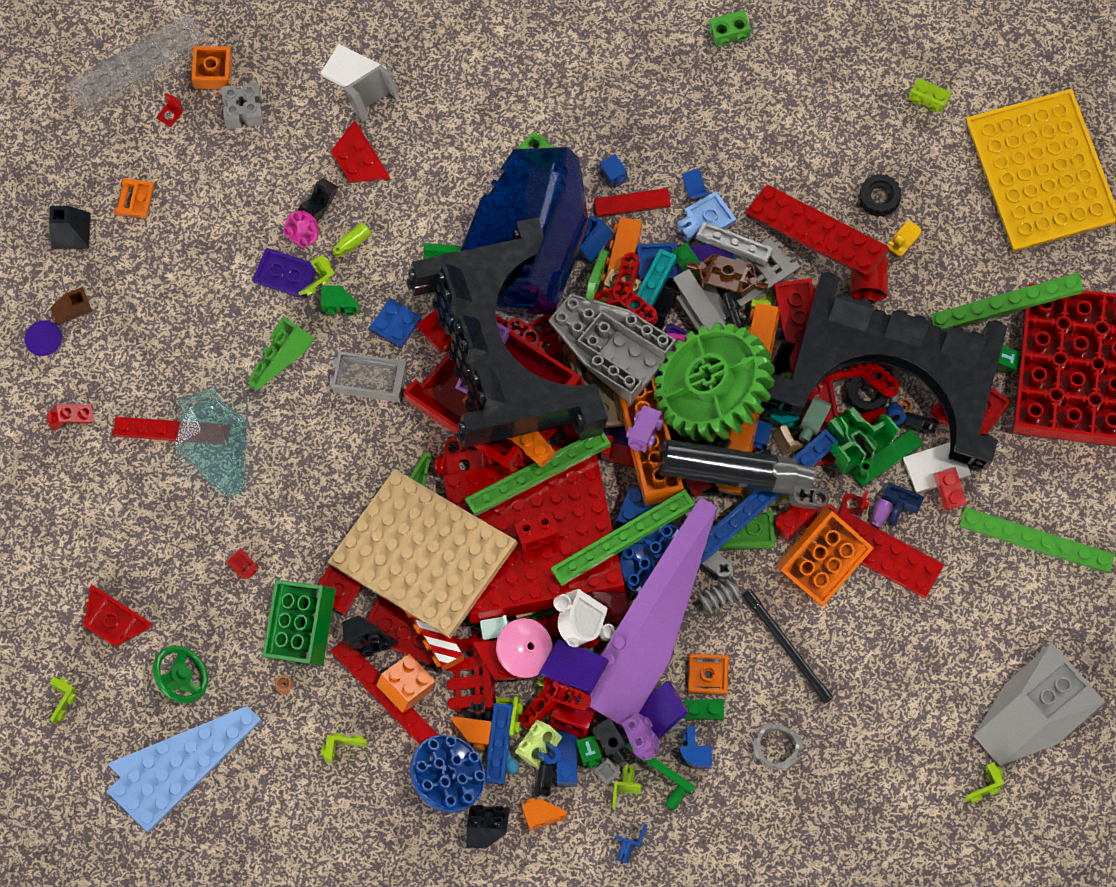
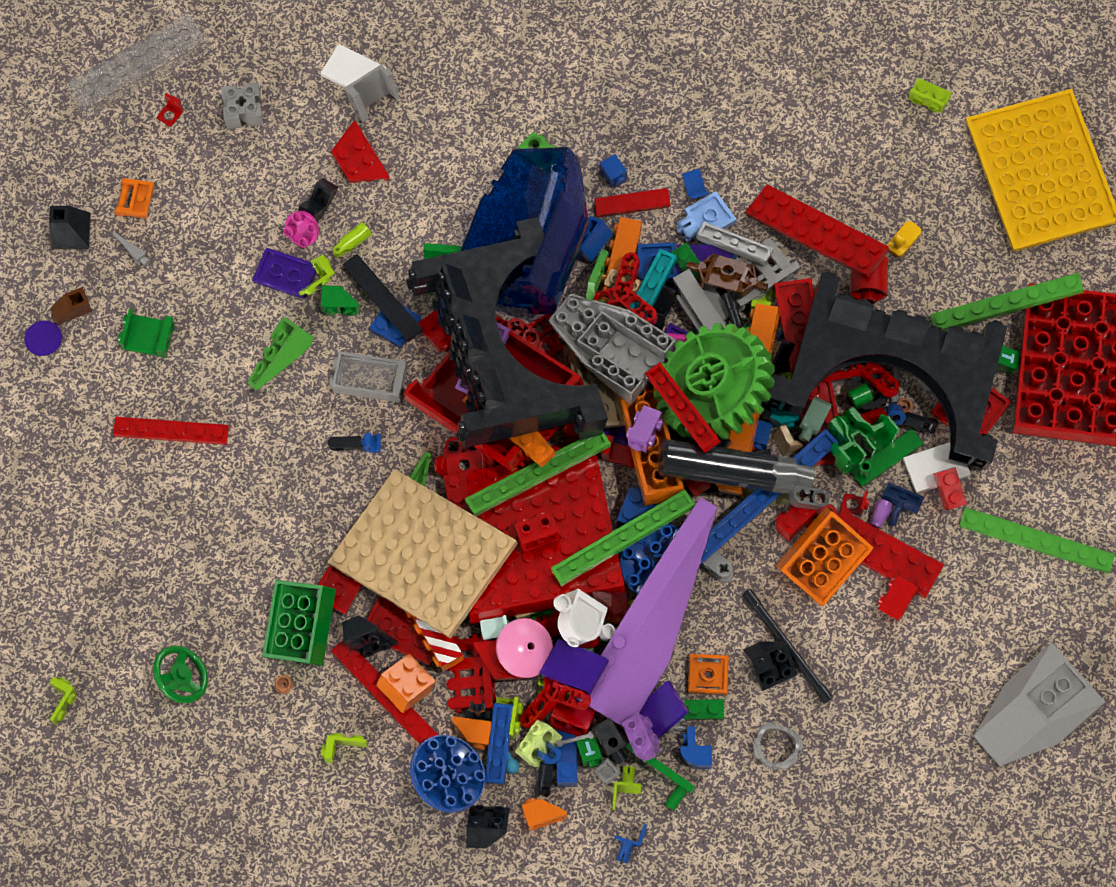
(69, 413): red bracket -> none
(112, 619): red wing -> none
(138, 254): none -> light grey piece
(146, 334): none -> green panel
(165, 772): light blue wing -> none
(211, 67): orange brick -> none
(213, 441): clear light blue windscreen -> none
(242, 564): red bracket -> none
(370, 443): none -> piece
(382, 298): none -> black tile
(559, 743): none -> light grey hinge
(682, 407): none -> red plate
(719, 595): light grey piece -> none
(728, 23): bright green brick -> none
(756, 534): bright green wing -> none
(770, 663): none -> black slope
(860, 395): none -> green brick
(880, 181): black tyre -> none
(898, 597): none -> red brick
(995, 775): lime bracket -> none

